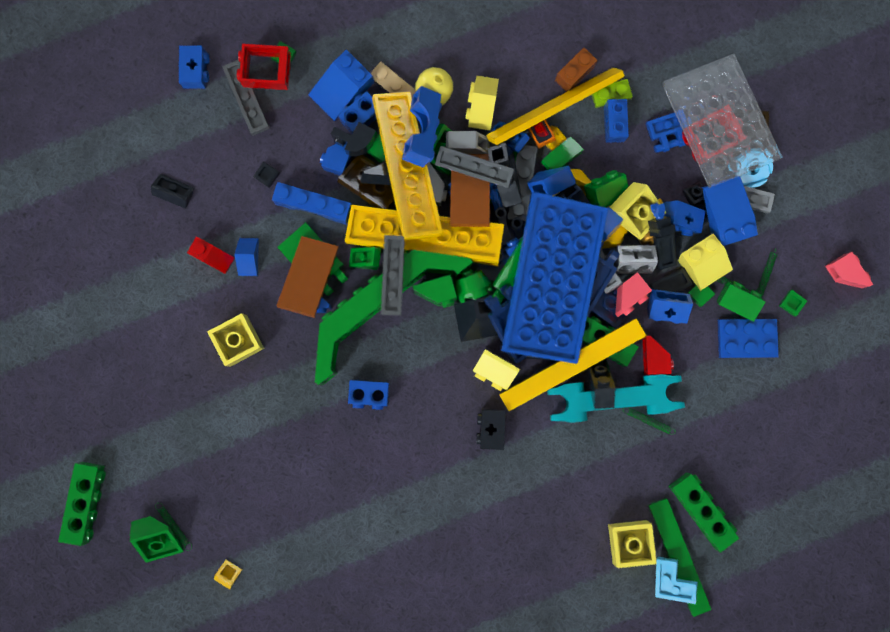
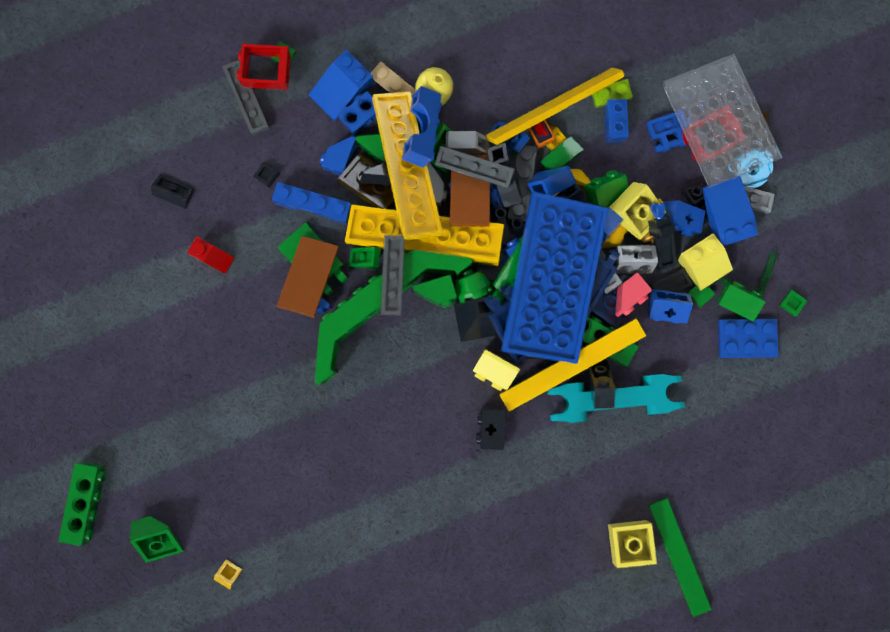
(174, 526): green piece -> none
(188, 58): blue brick -> none
(235, 340): light yellow brick -> none
(247, 256): blue slope -> none
(358, 142): black brick -> none
(369, 389): blue brick -> none
(482, 100): light yellow brick -> none
(576, 70): dark orange brick -> none
(652, 419): green piece -> none
(655, 358): red slope -> none
(669, 586): medium azure plate -> none
(719, 539): green brick -> none
(849, 271): coral slope -> none

